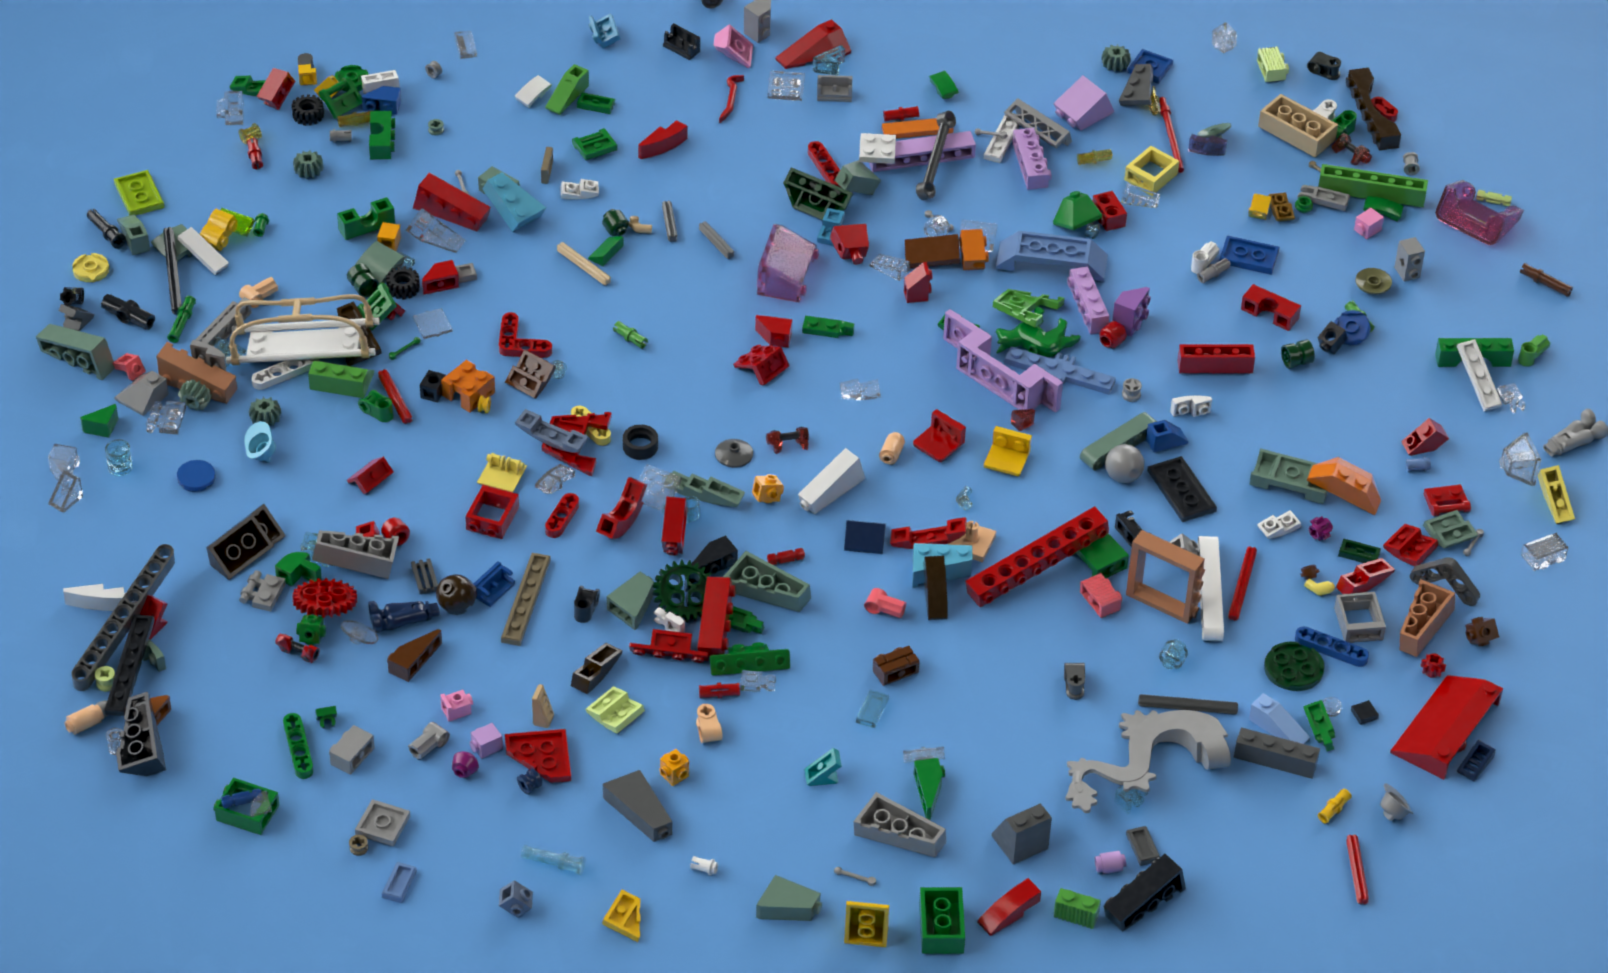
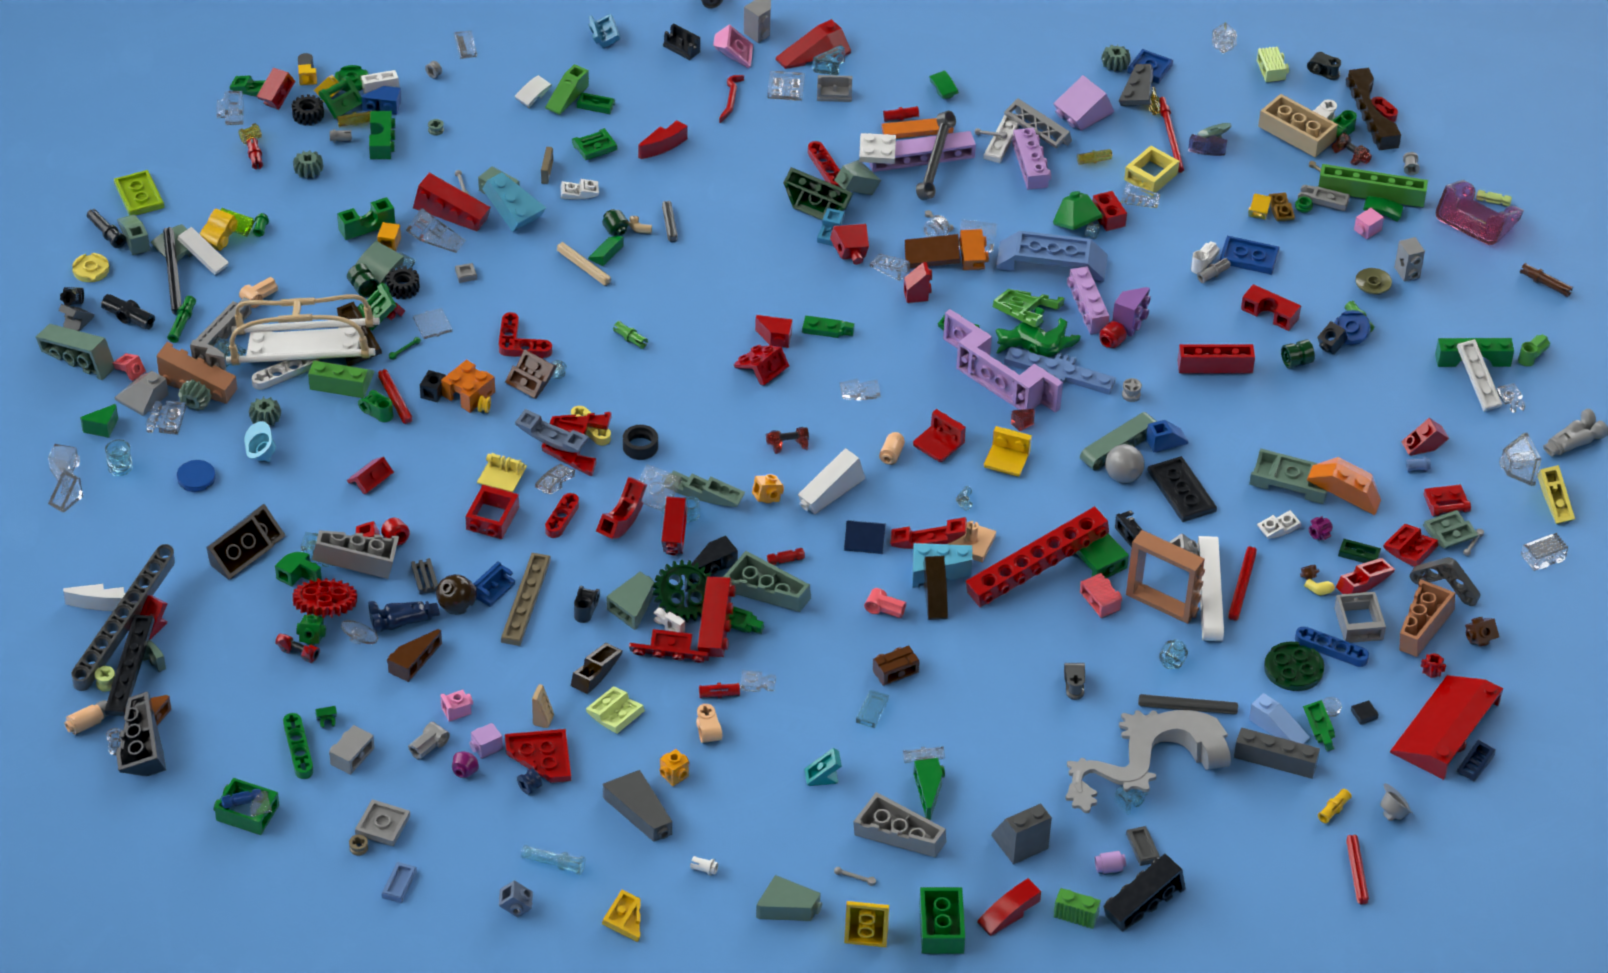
(268, 592): light grey plate -> none
(440, 277): red slope -> none
(716, 240): dark grey axle -> none
(734, 453): dark grey dish -> none
(749, 658): green bracket -> none
(785, 265): windscreen -> none
(1194, 404): white slope -> none

